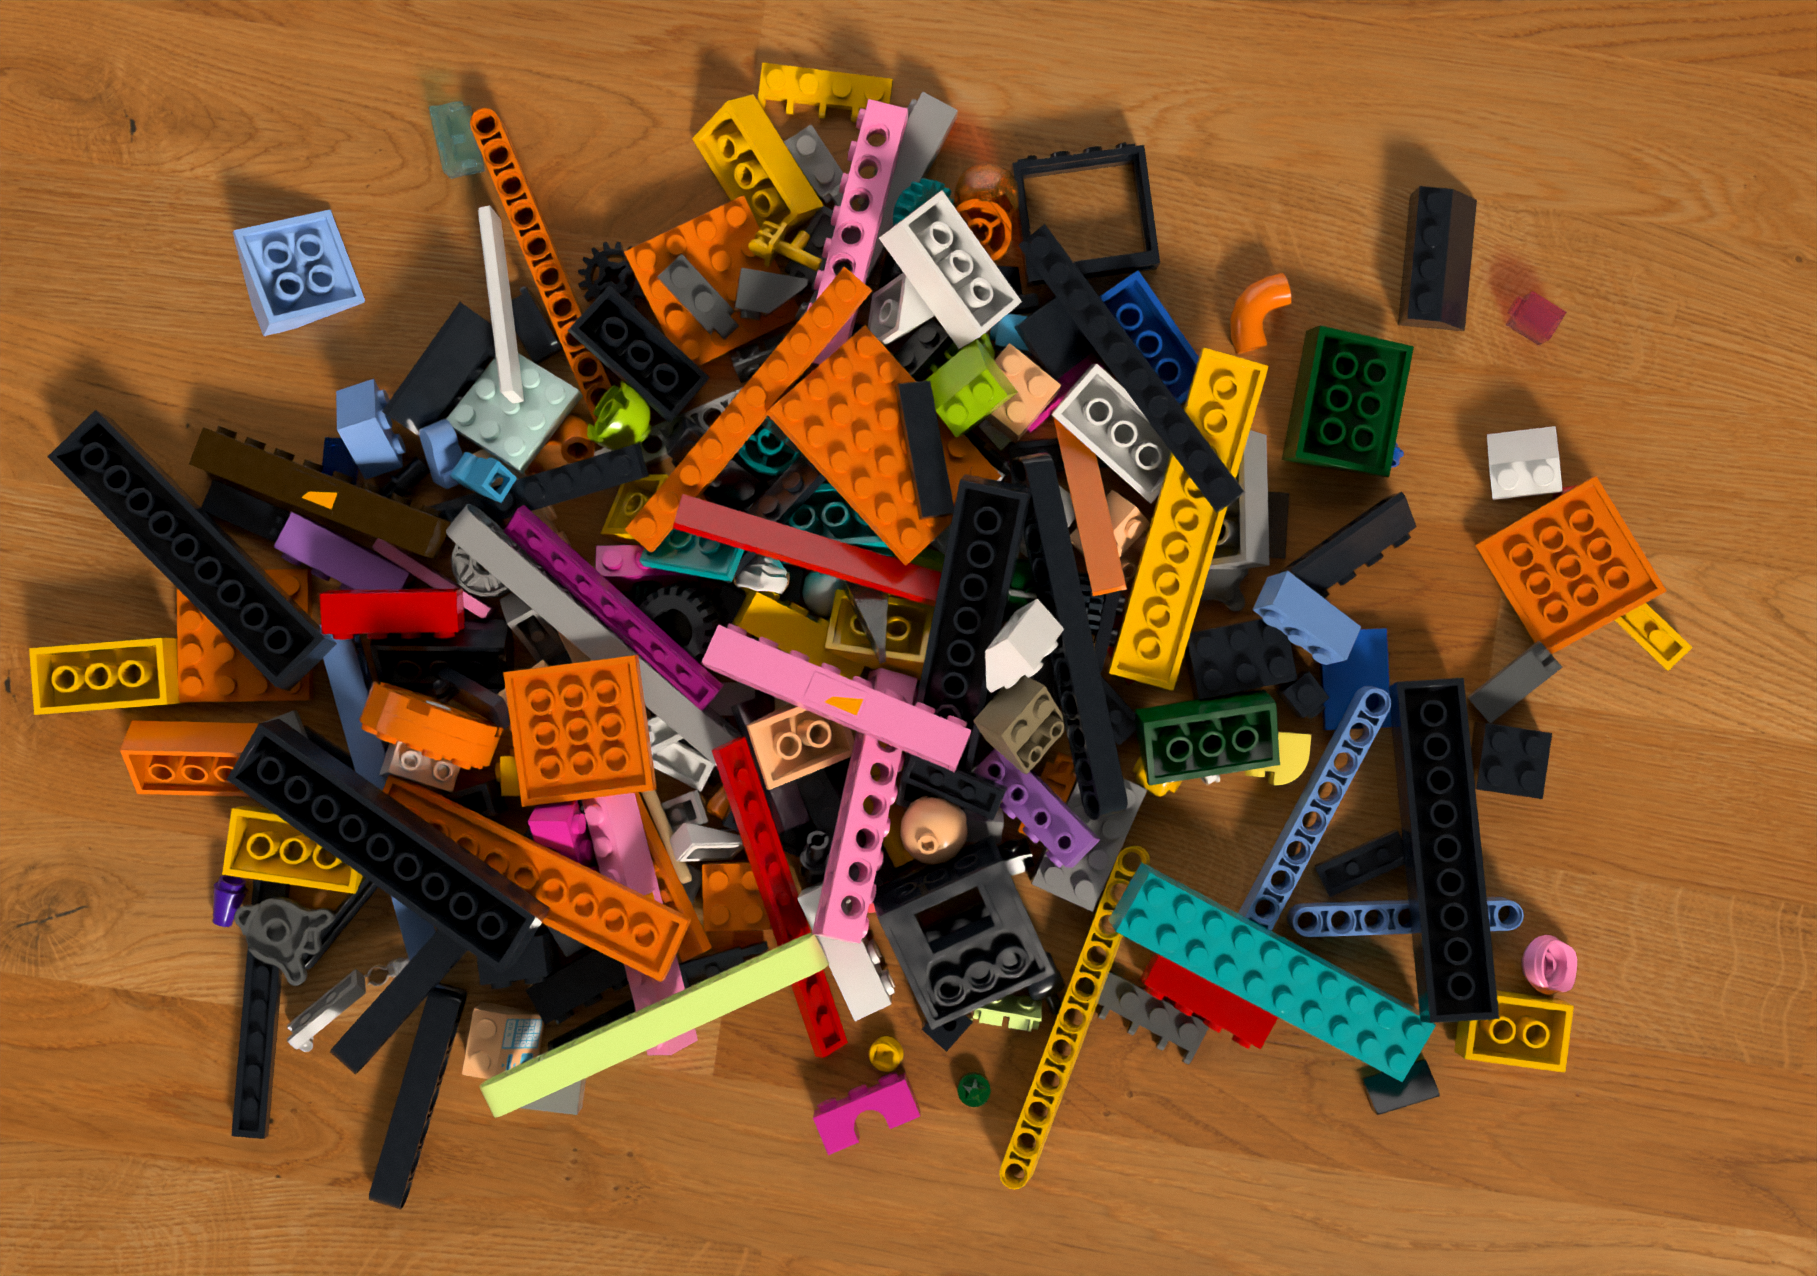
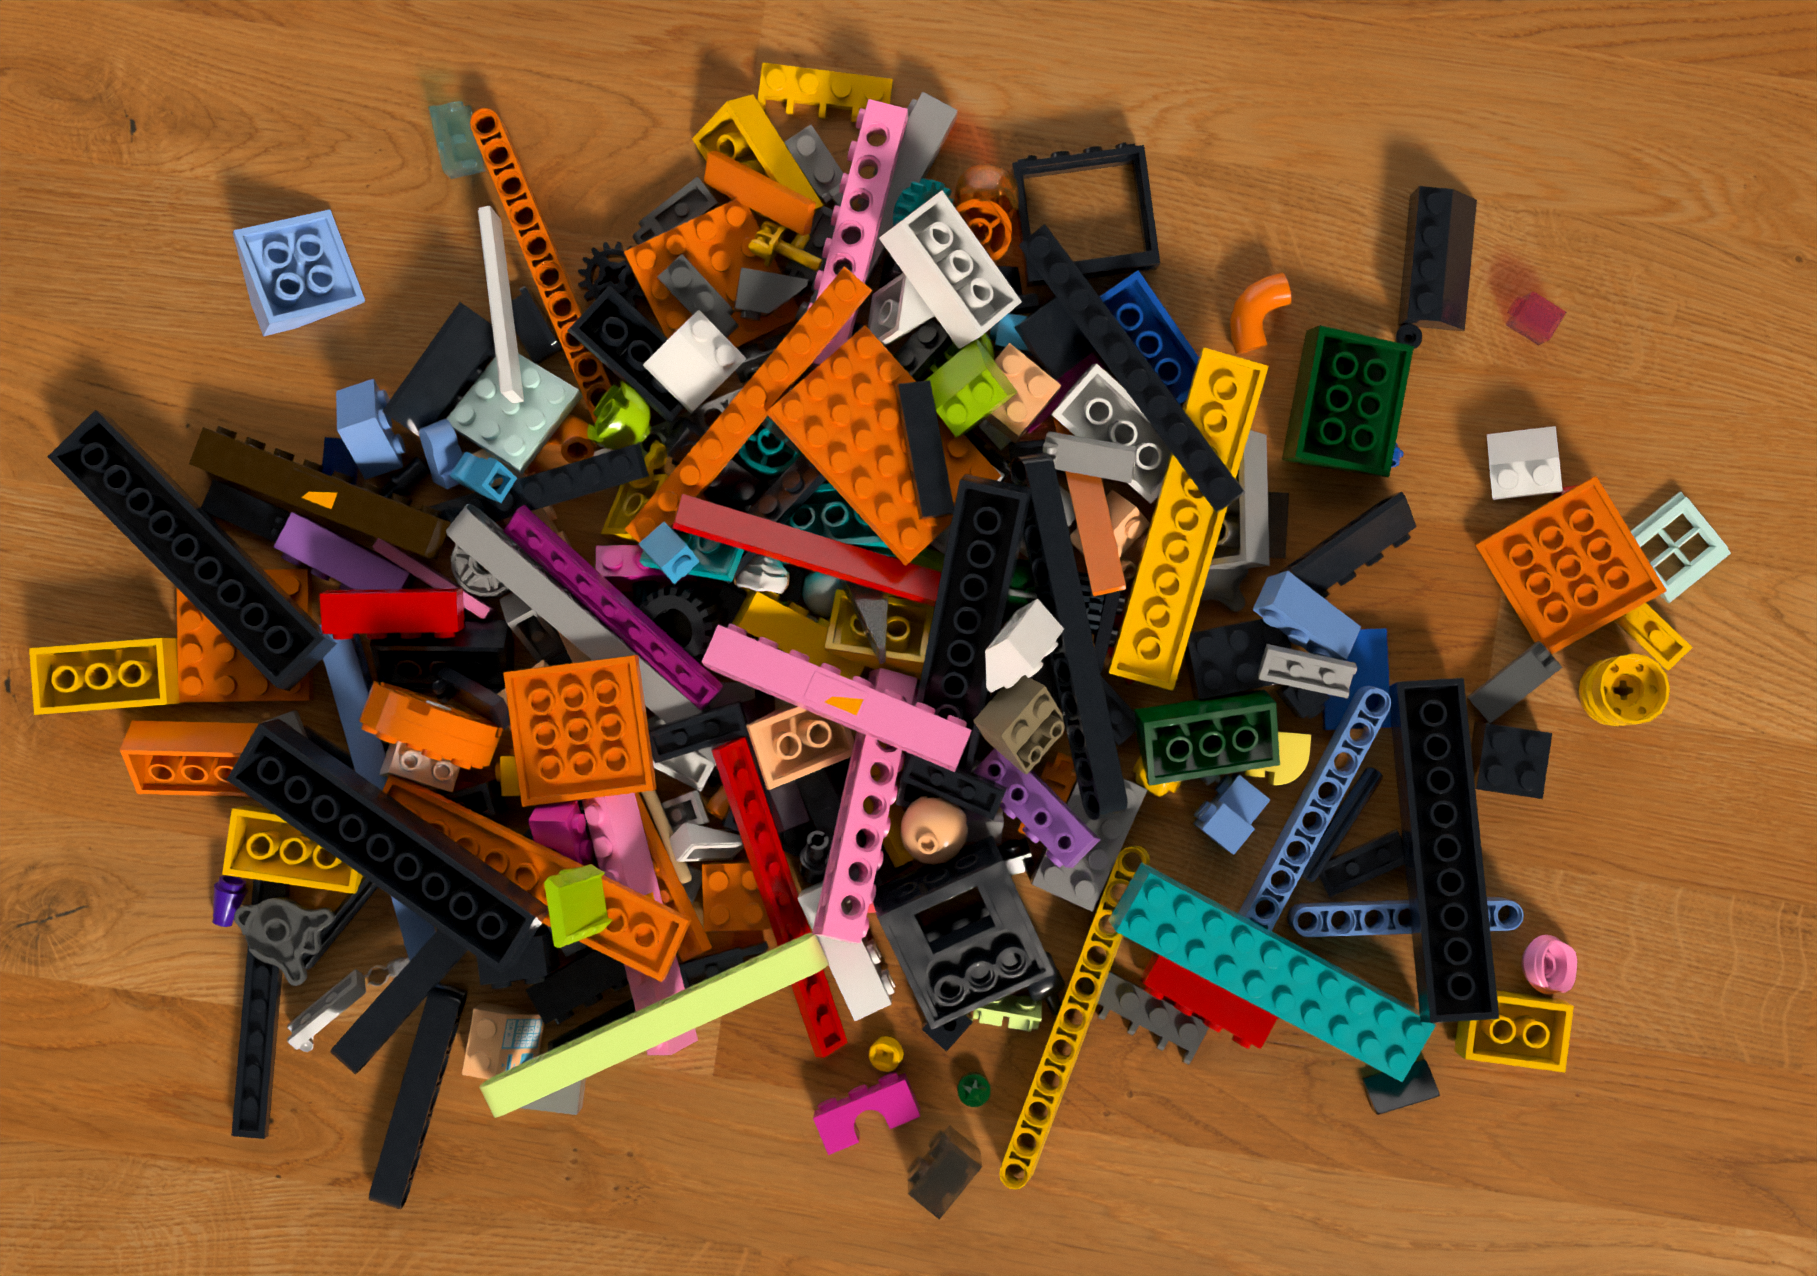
(576, 904): none -> lime slope
(654, 460): none -> yellow piece
(669, 552): none -> dark azure brick
(680, 208): none -> dark grey hinge
(694, 361): none -> white slope
(698, 731): none -> black tile
(759, 192): none -> orange tile
(943, 1171): none -> clear smoke brick
(1091, 456): none -> light grey hinge
(1231, 812): none -> medium blue brick
(1306, 670): none -> light grey hinge
(1342, 822): none -> black axle
(1412, 332): none -> black piece
(1641, 684): none -> yellow wheel
(1697, 567): none -> light aqua piece

